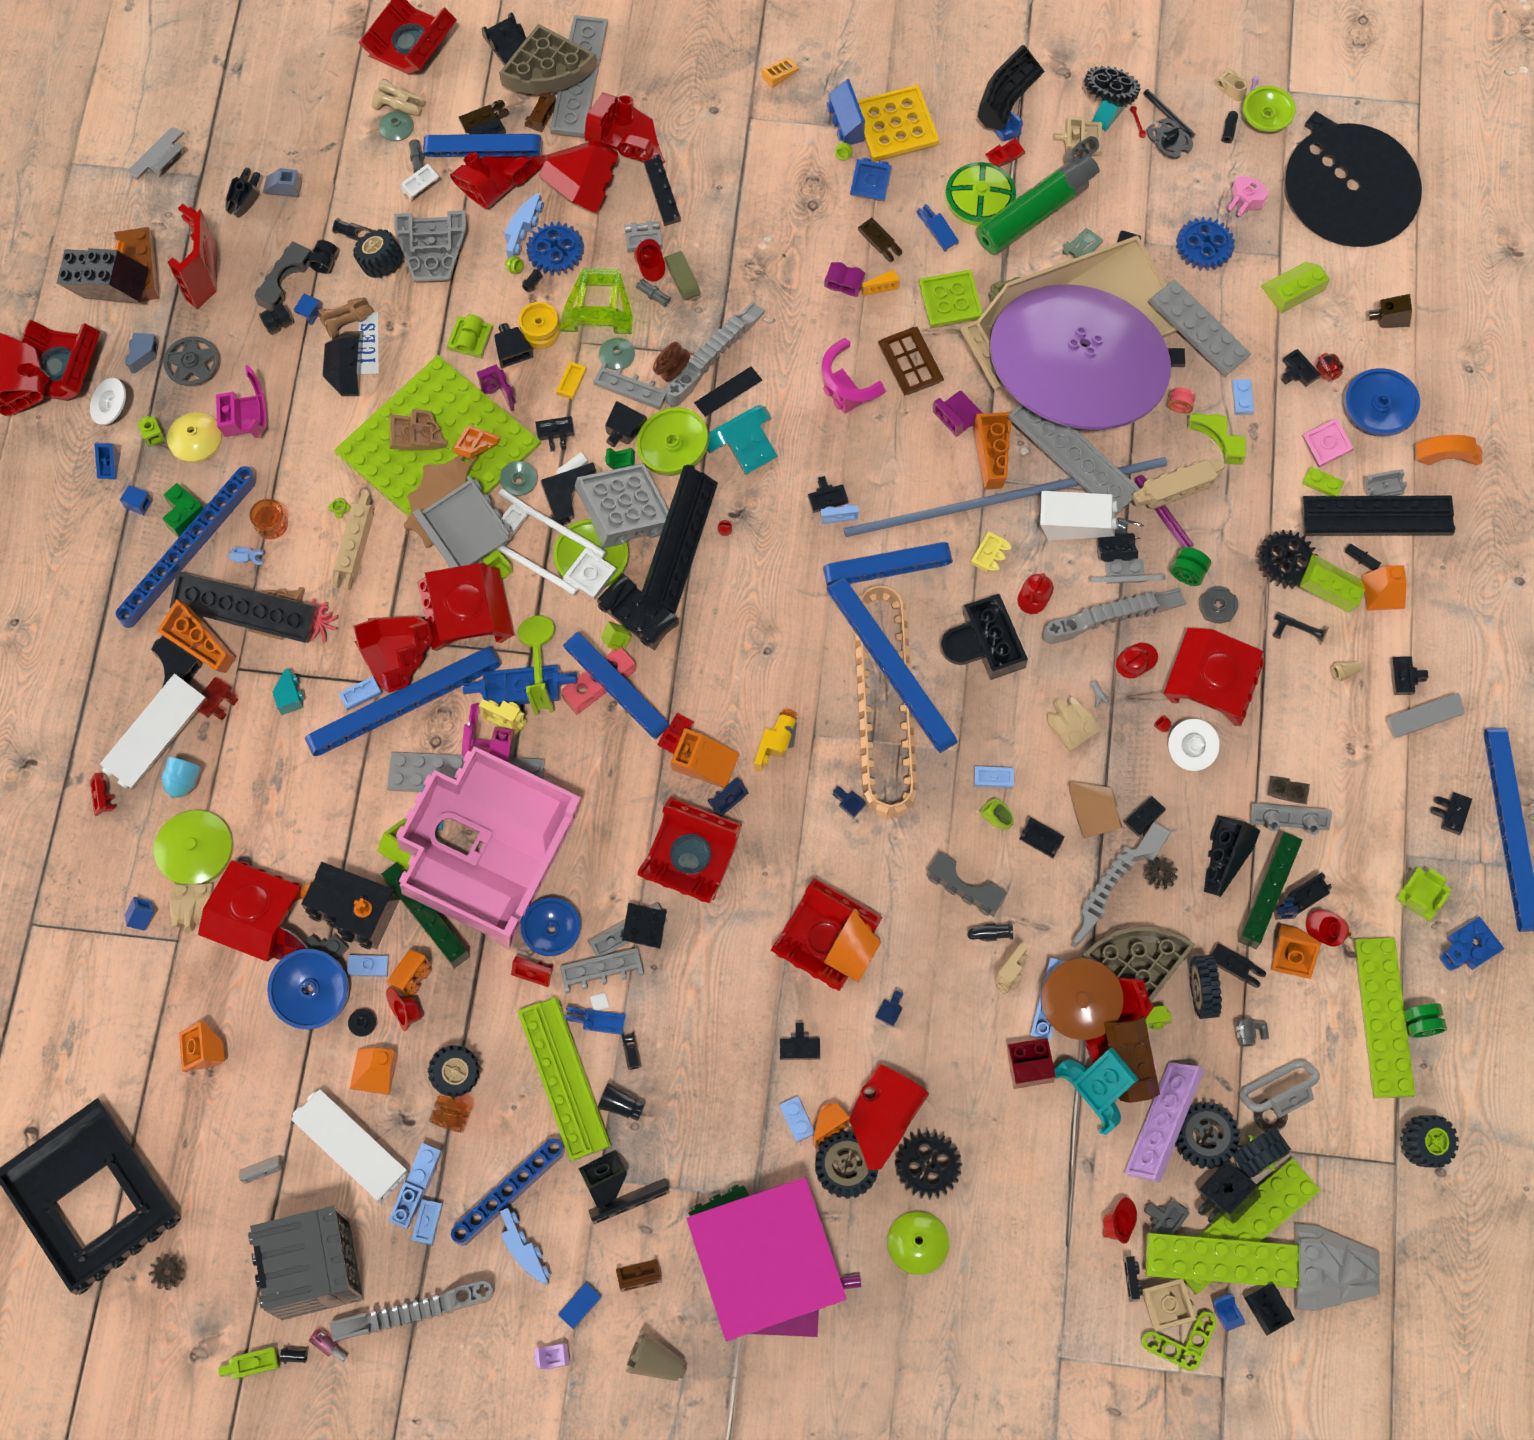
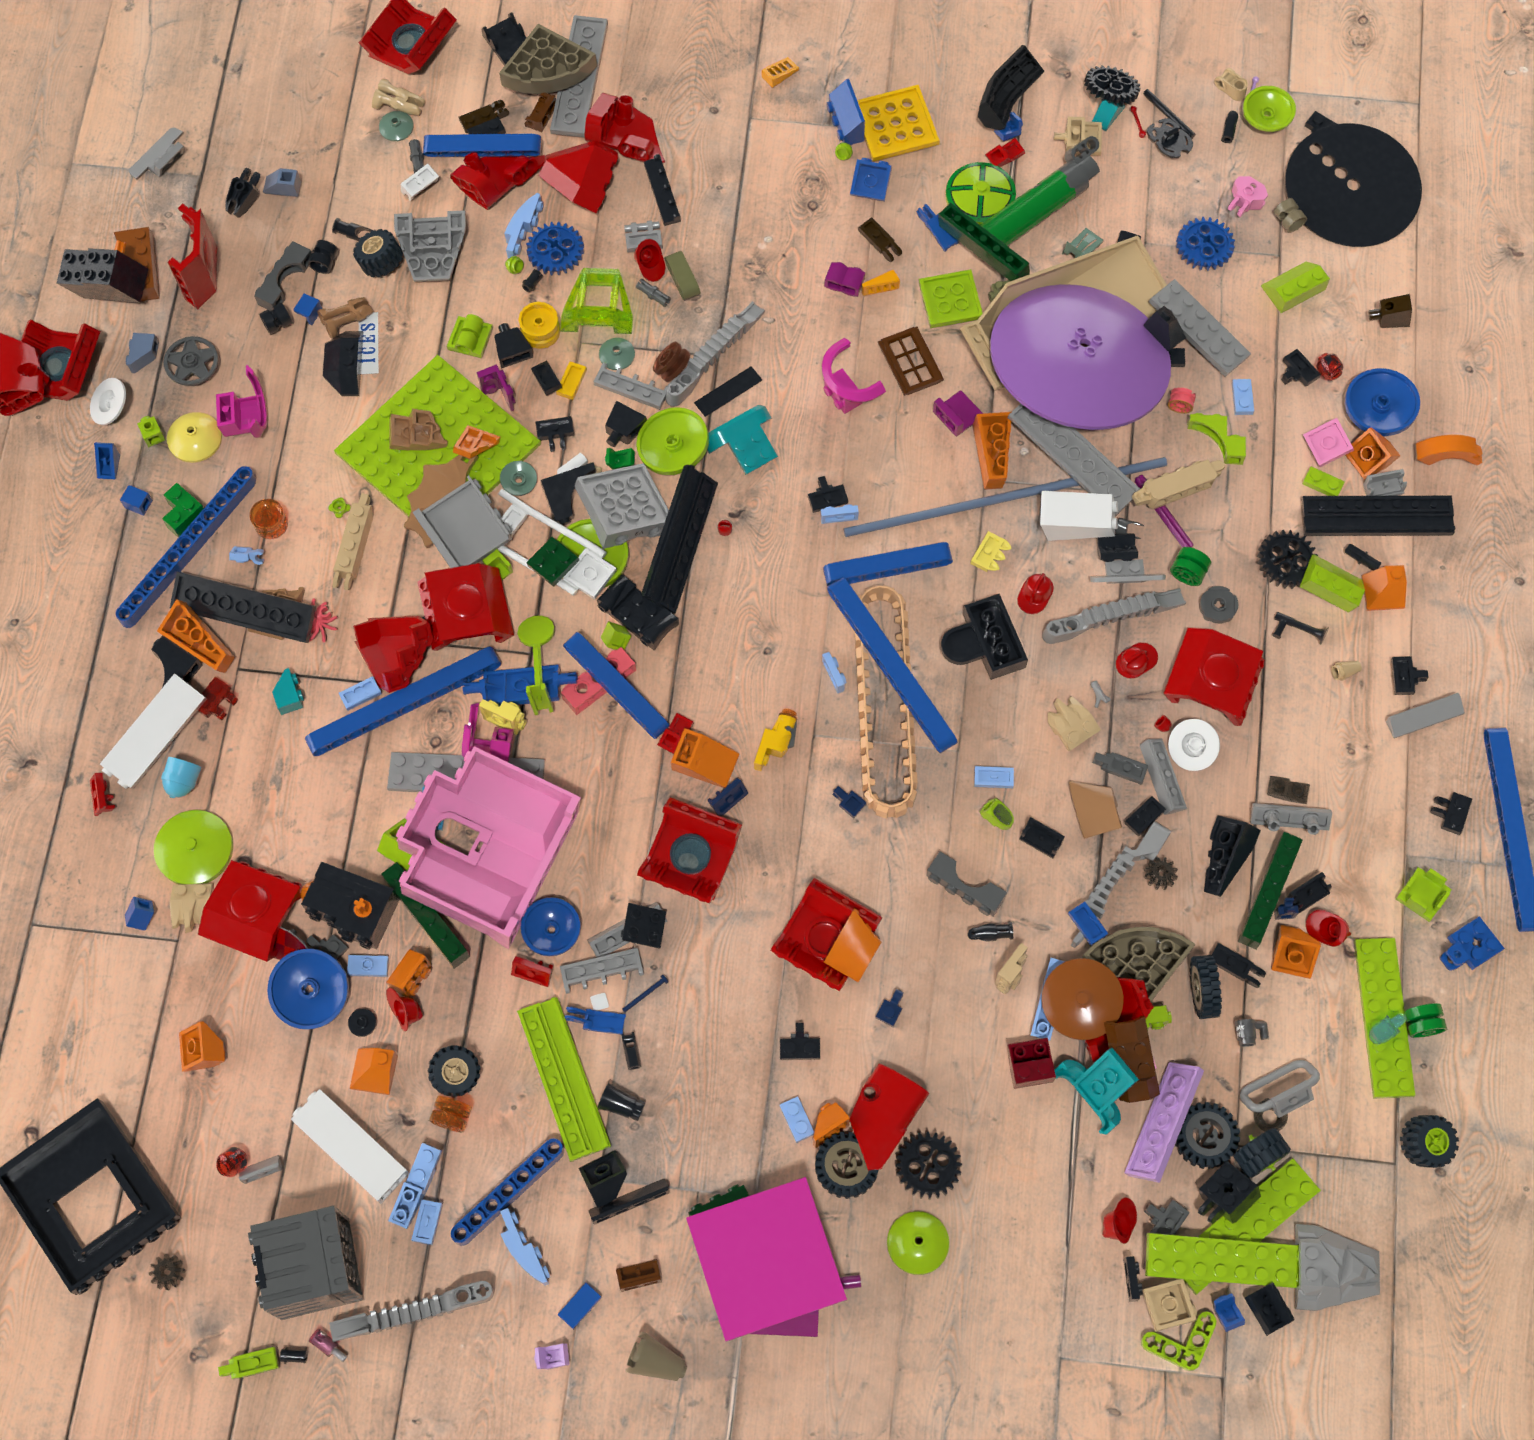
(231, 1162): none -> clear red head
(546, 378): none -> black plate
(552, 561): none -> dark green plate
(646, 993): none -> dark blue piece
(831, 665): none -> light blue plate
(983, 243): none -> dark green brick
(1088, 923): none -> blue tile
(1121, 766): none -> dark grey hinge
(1163, 776): none -> light grey slope
(1165, 328): none -> black slope
(1290, 216): none -> dark tan wheel
(1372, 453): none -> orange slope
(1386, 1028): none -> clear light blue arm

